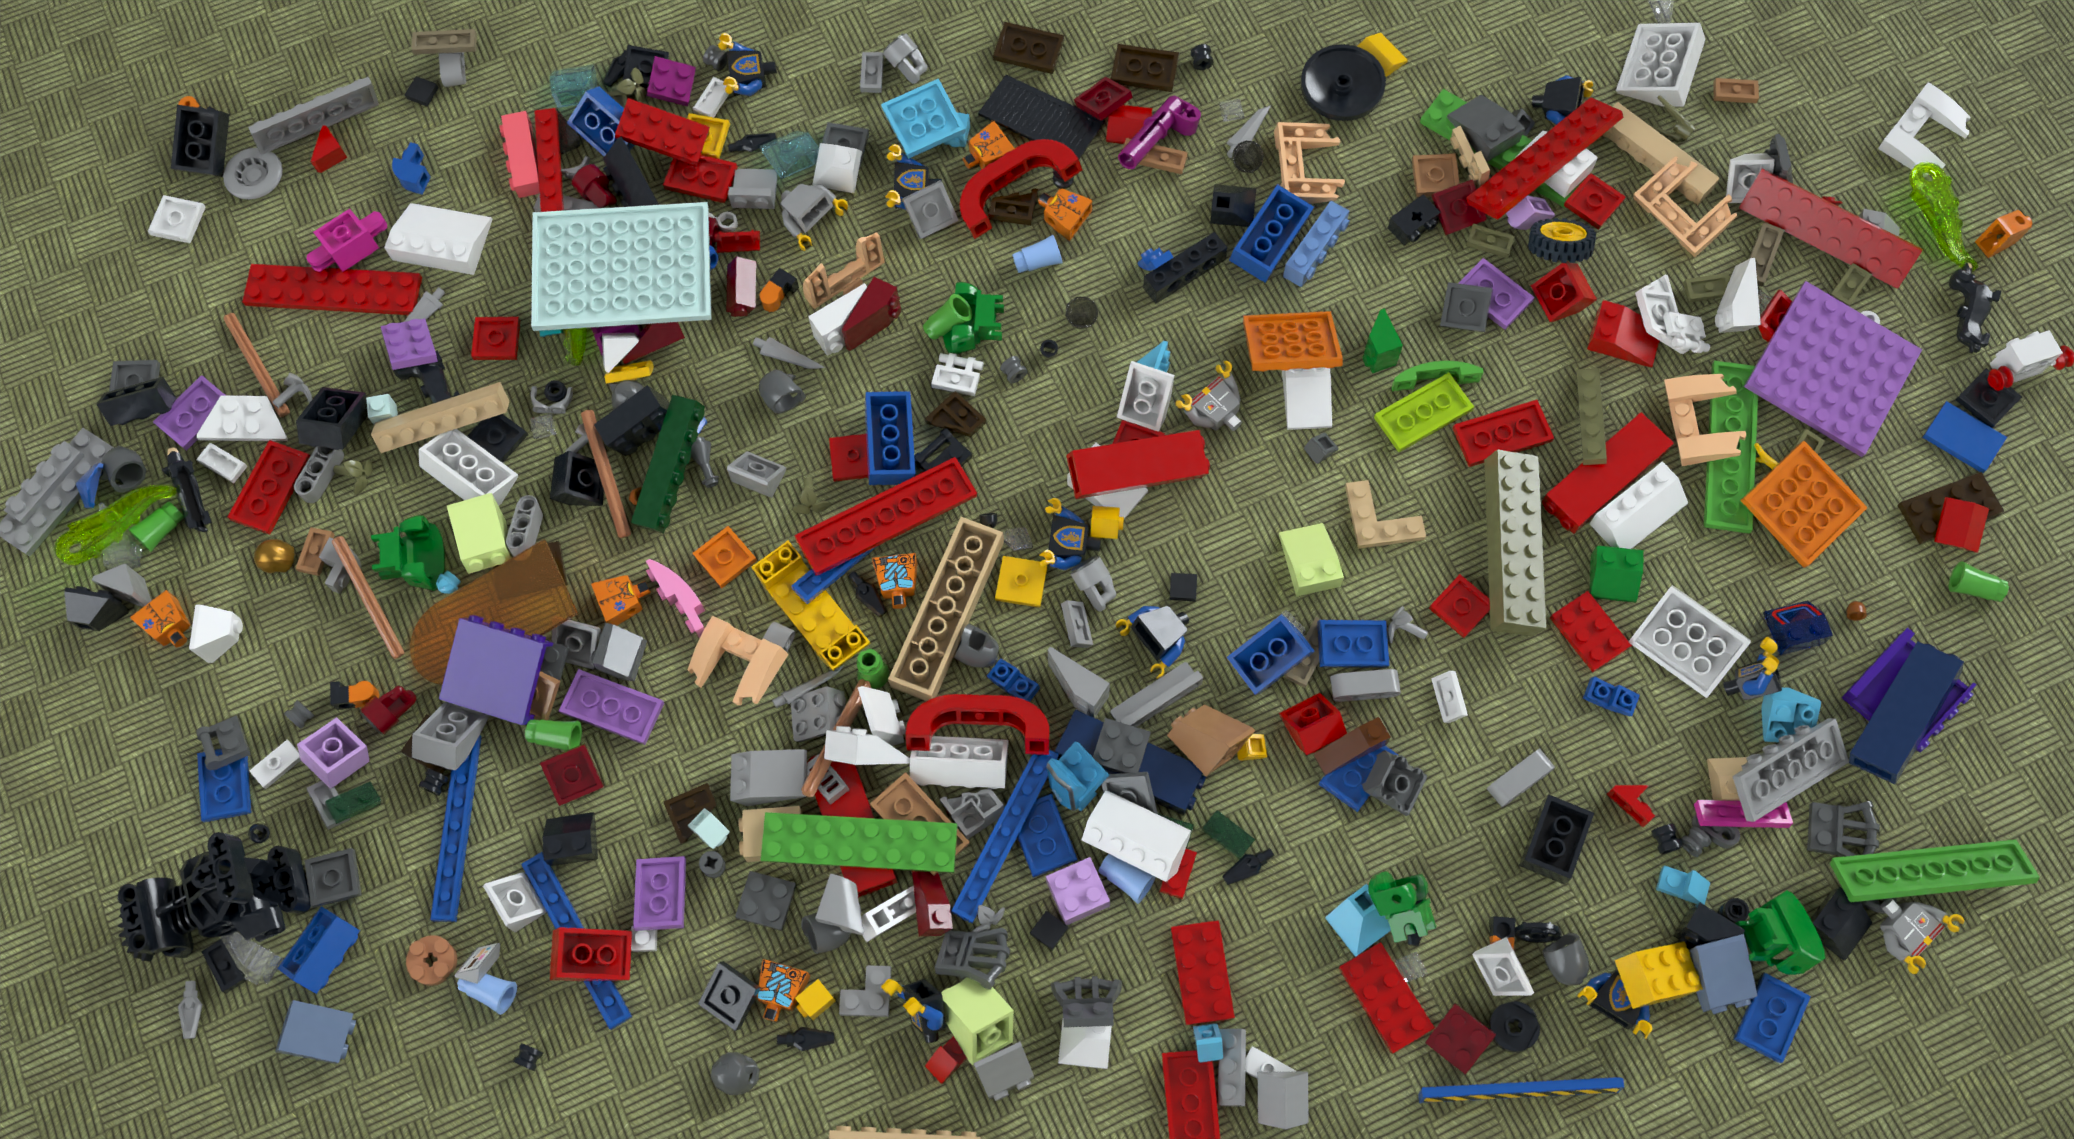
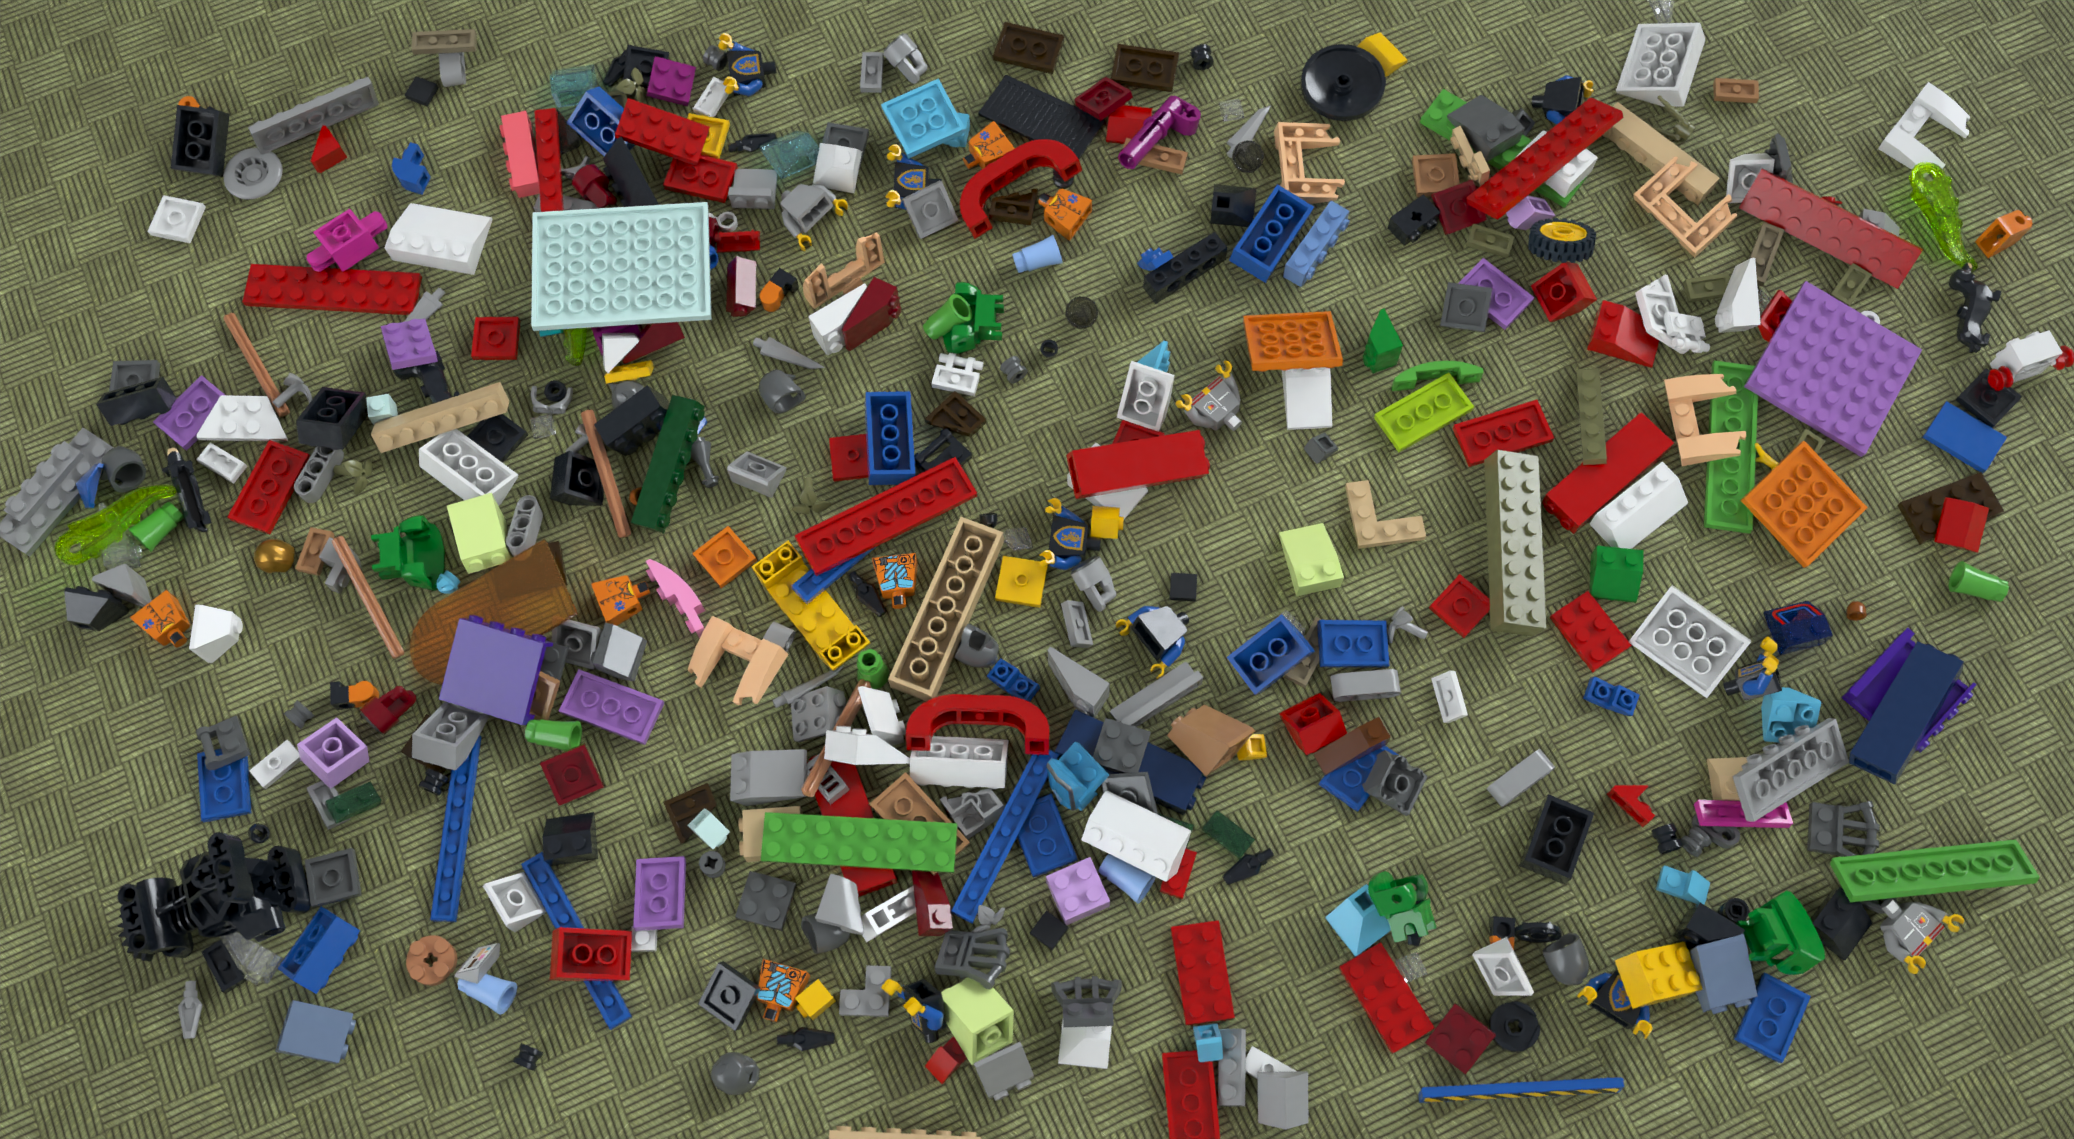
(1594, 201): red plate -> none

